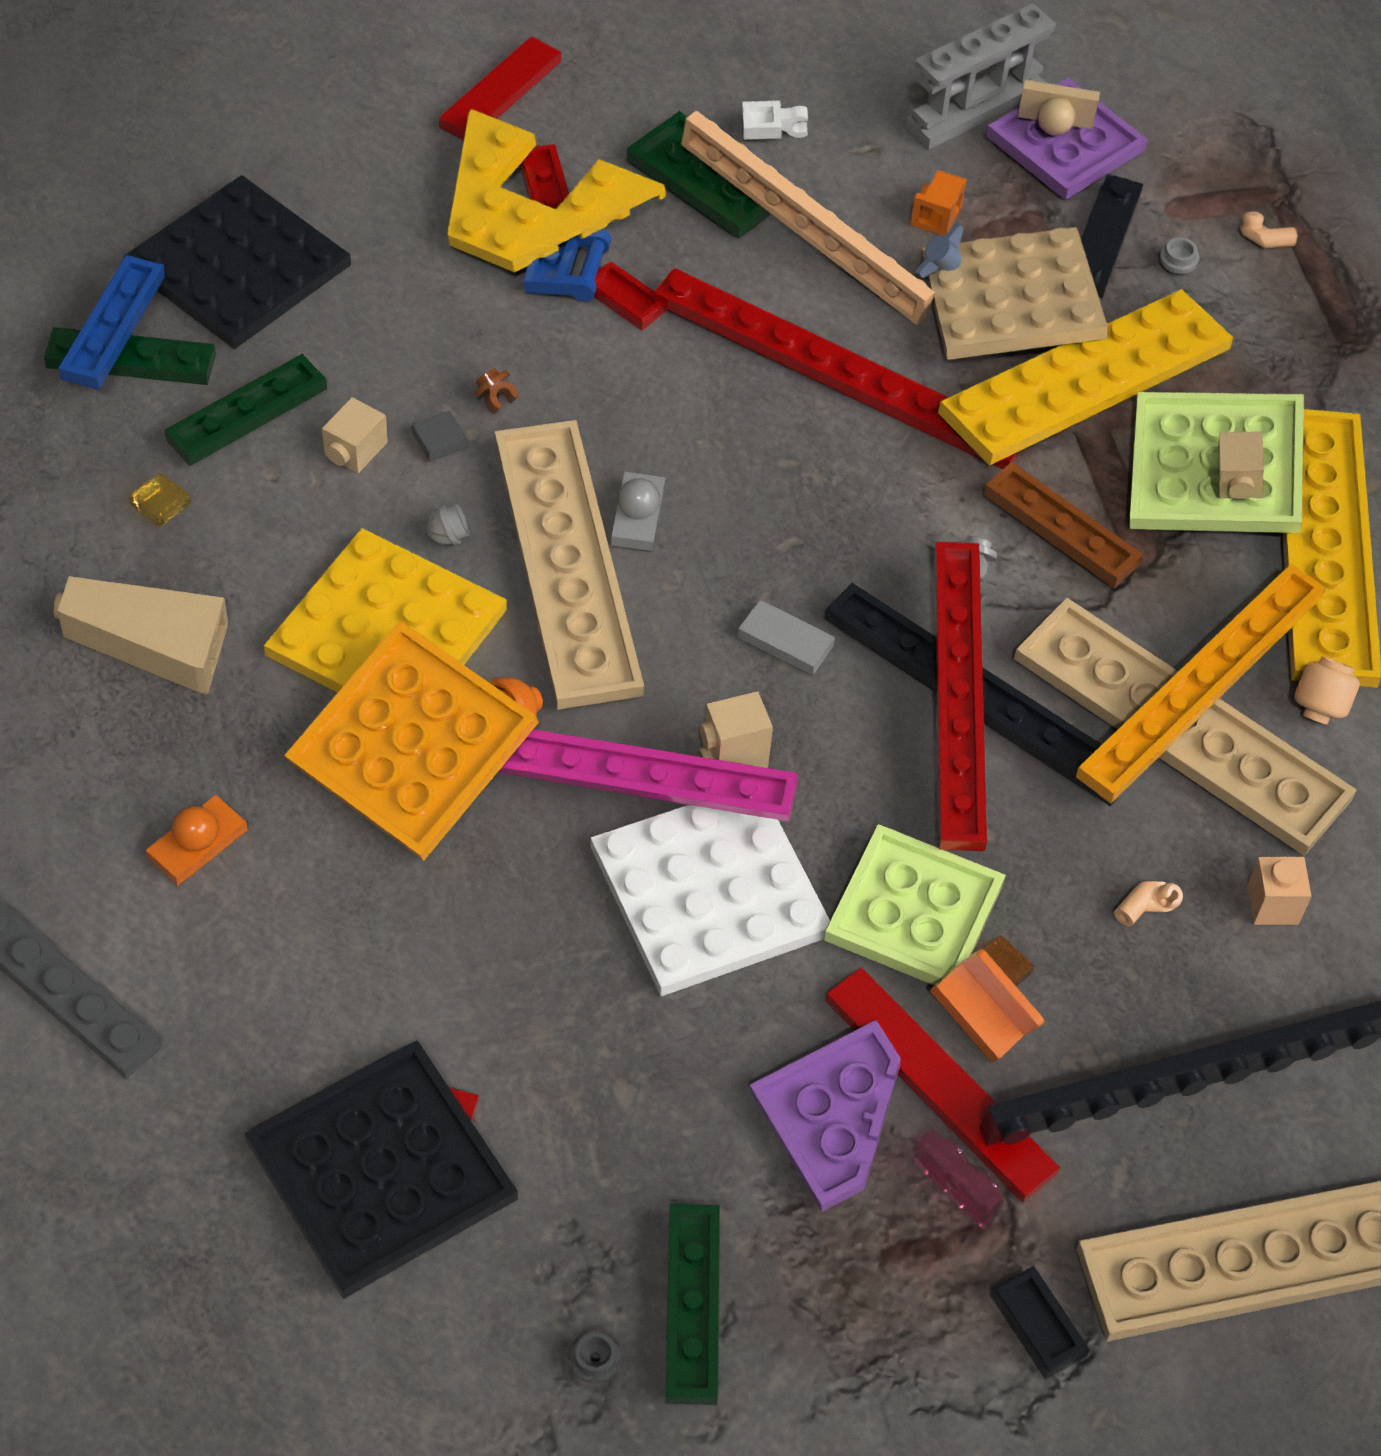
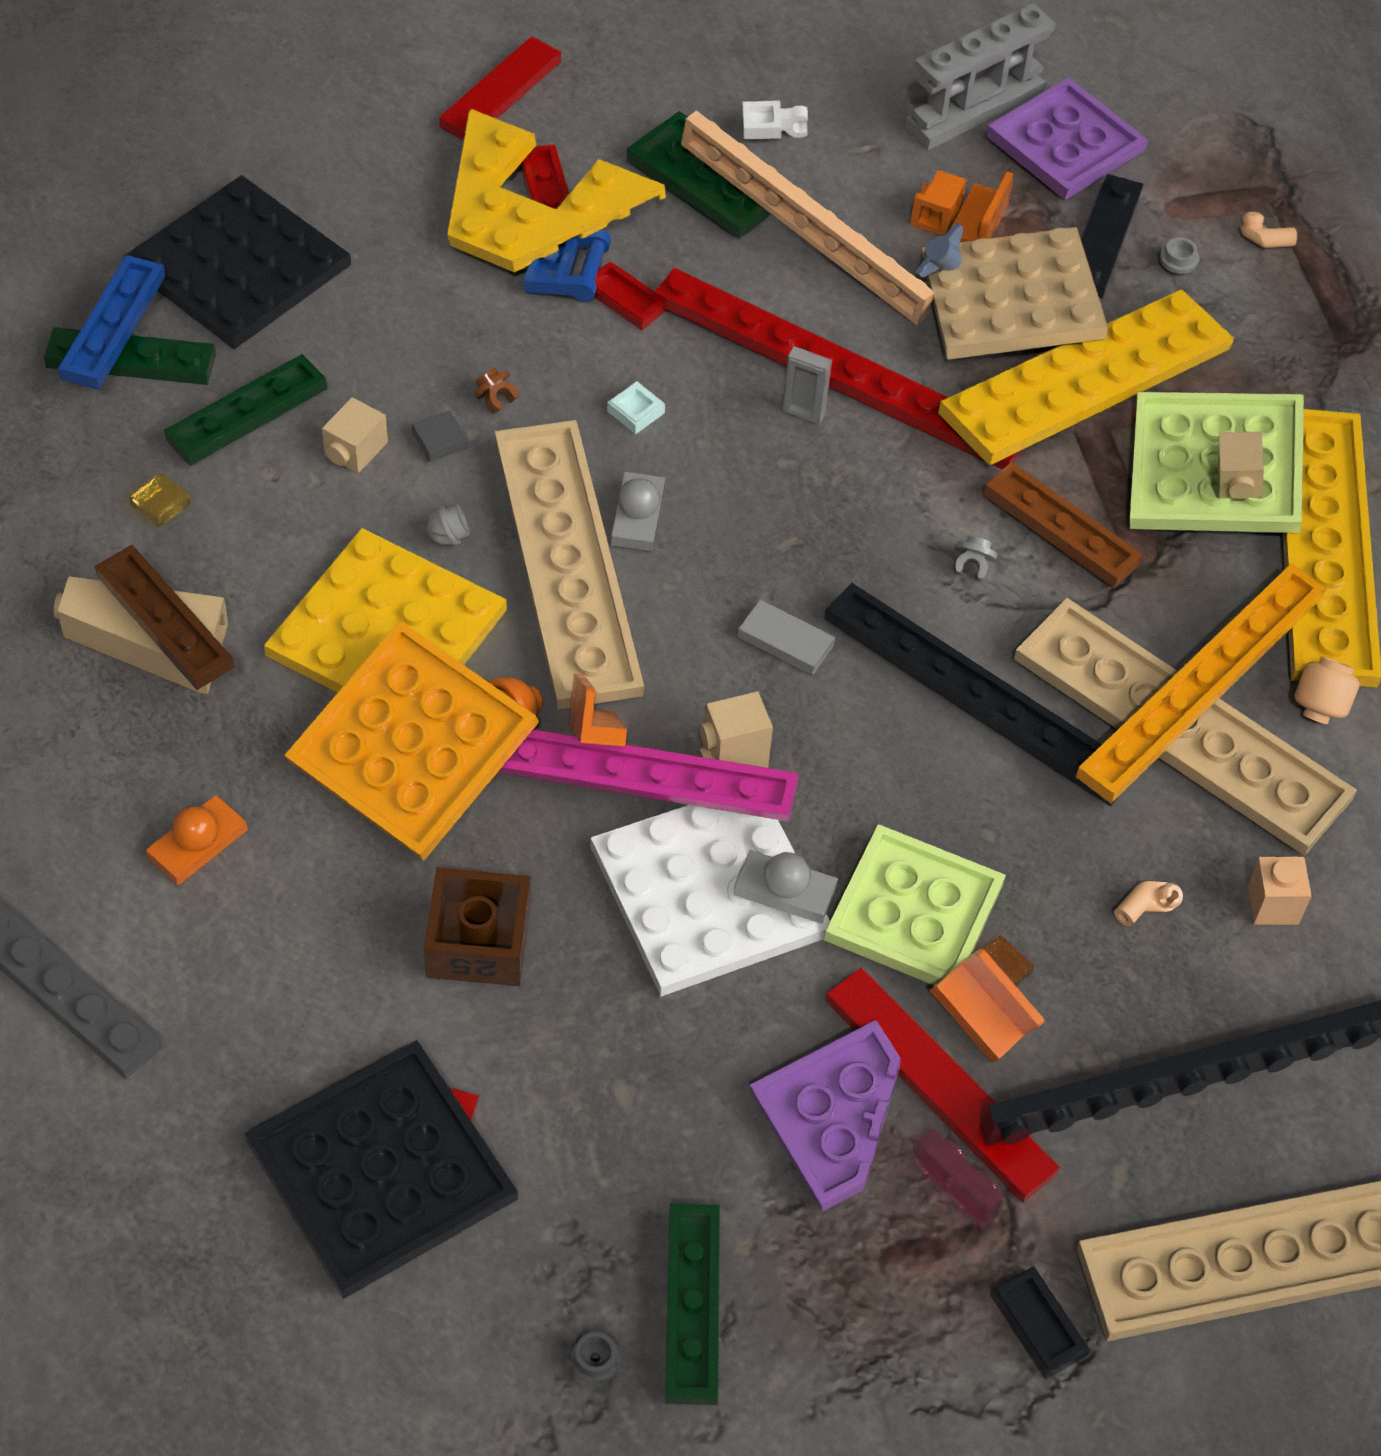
(164, 617): none -> reddish brown plate
(477, 926): none -> reddish brown brick
(589, 724): none -> orange panel
(636, 407): none -> light aqua tile
(786, 885): none -> light grey tile
(806, 385): none -> light grey tile
(960, 698): red plate -> none
(984, 209): none -> orange panel
(1058, 106): tan tile -> none

